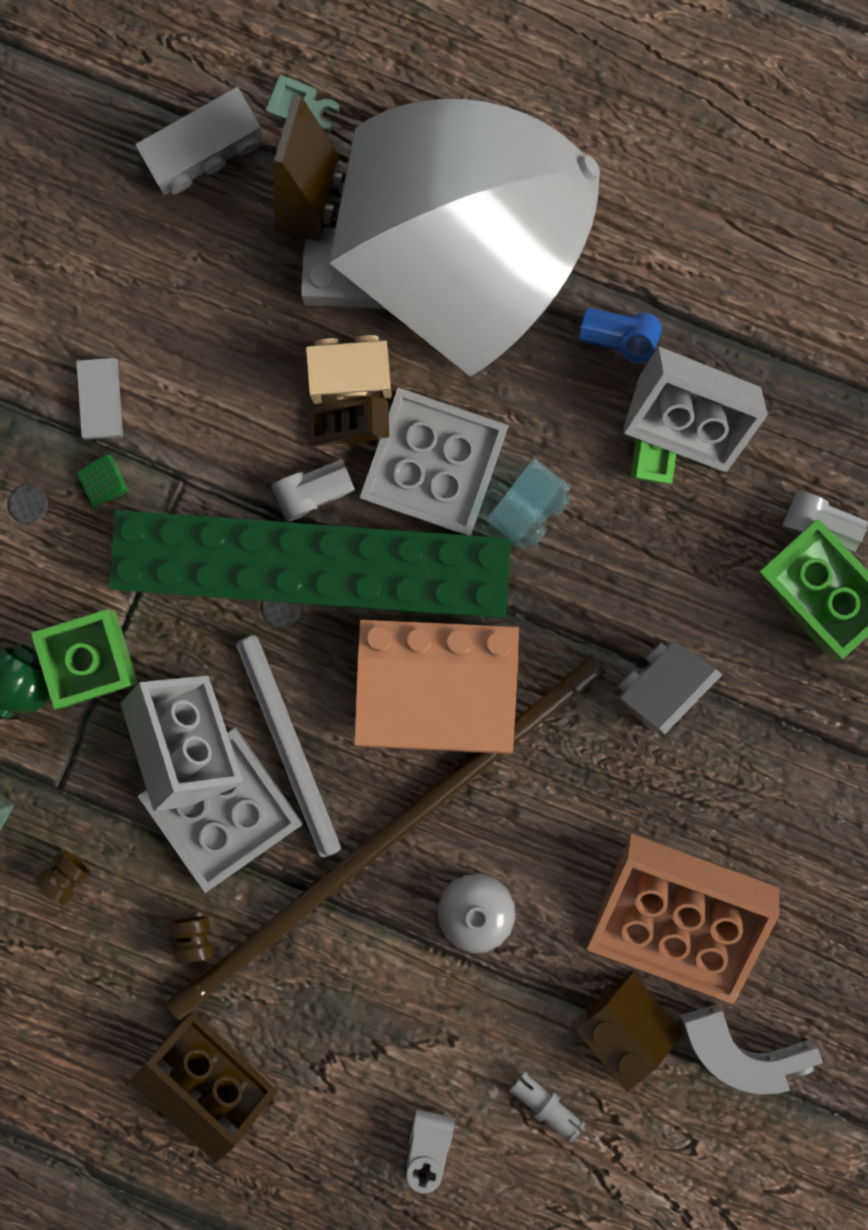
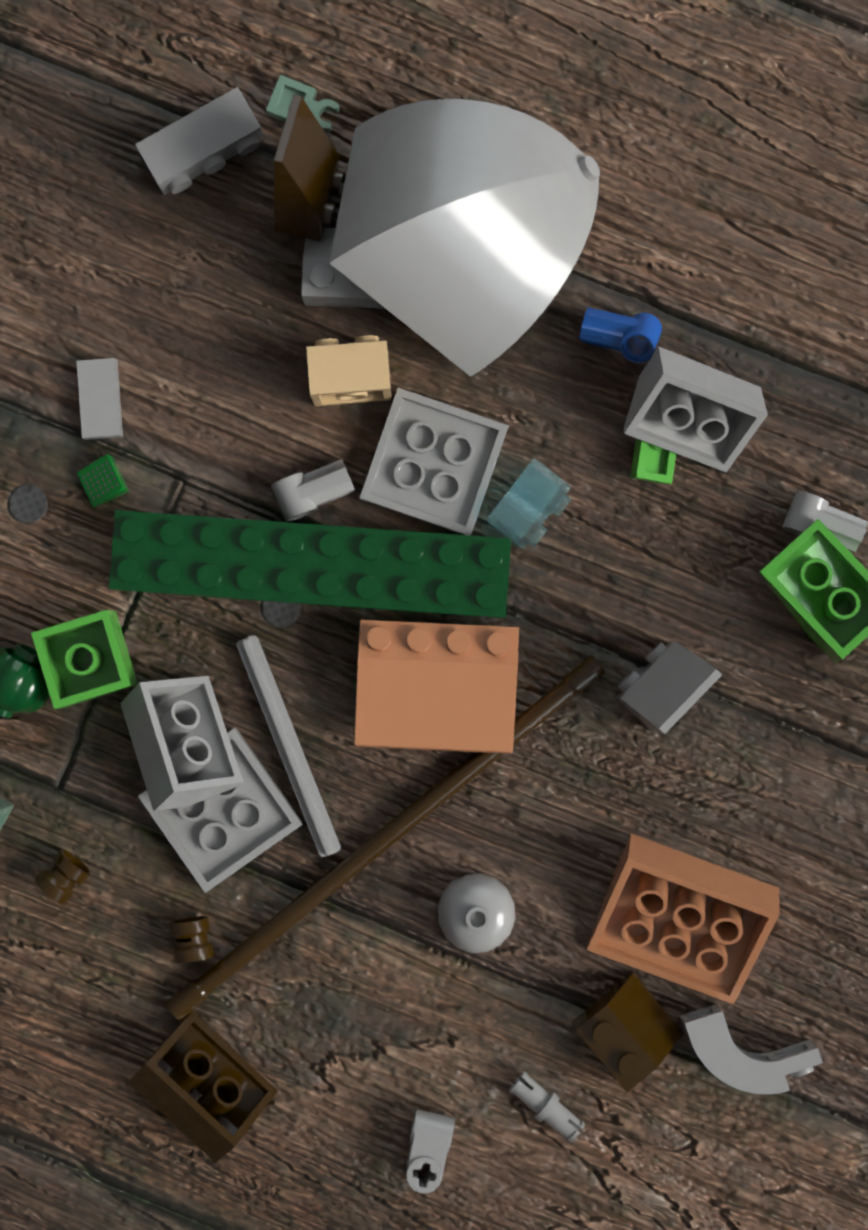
(371, 421): dark brown slope -> none

